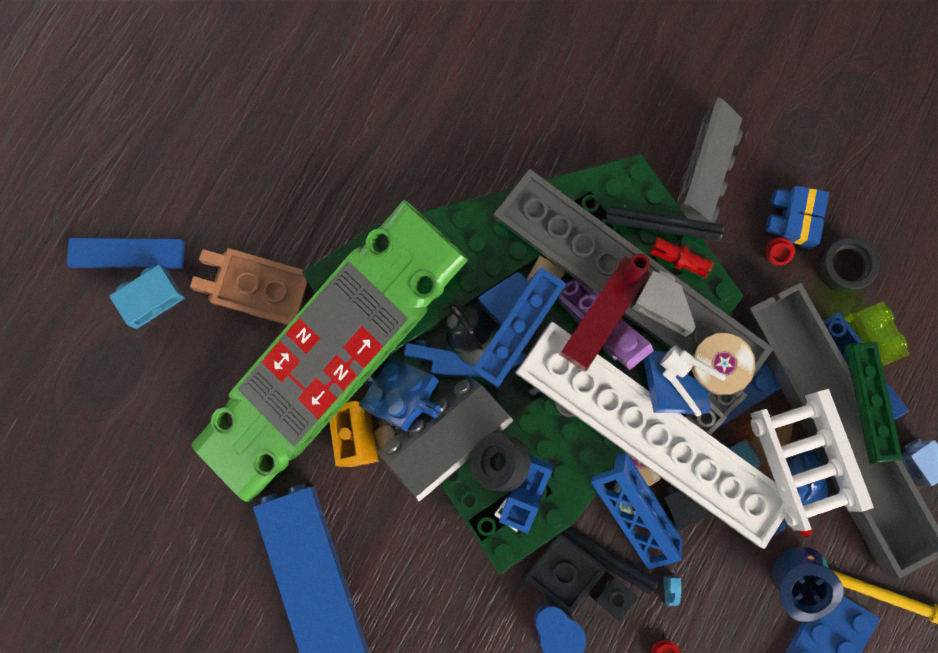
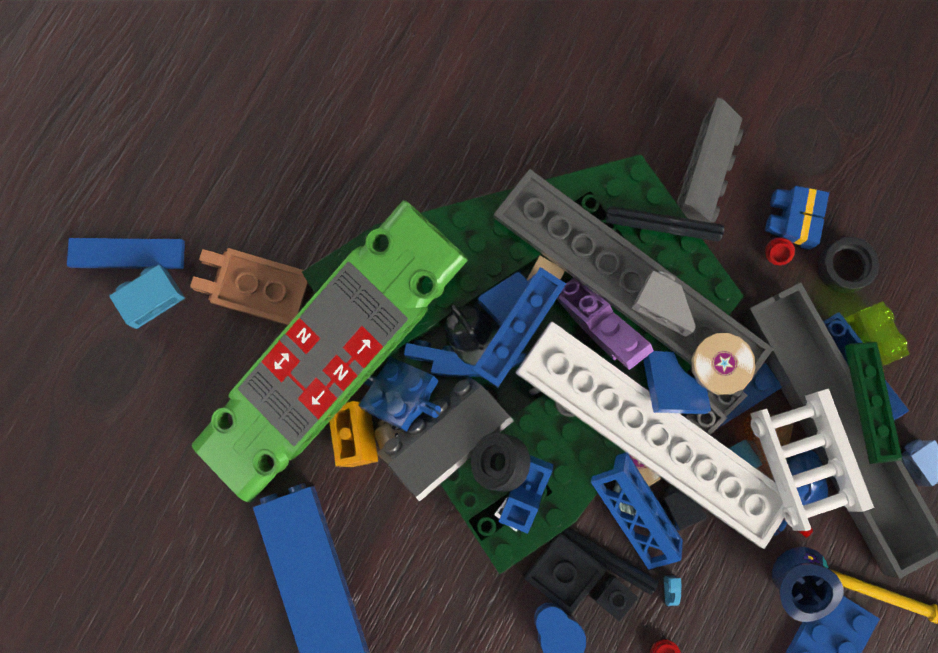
(606, 311): dark red piece -> none
(680, 363): white plant -> none
(681, 257): red pin -> none

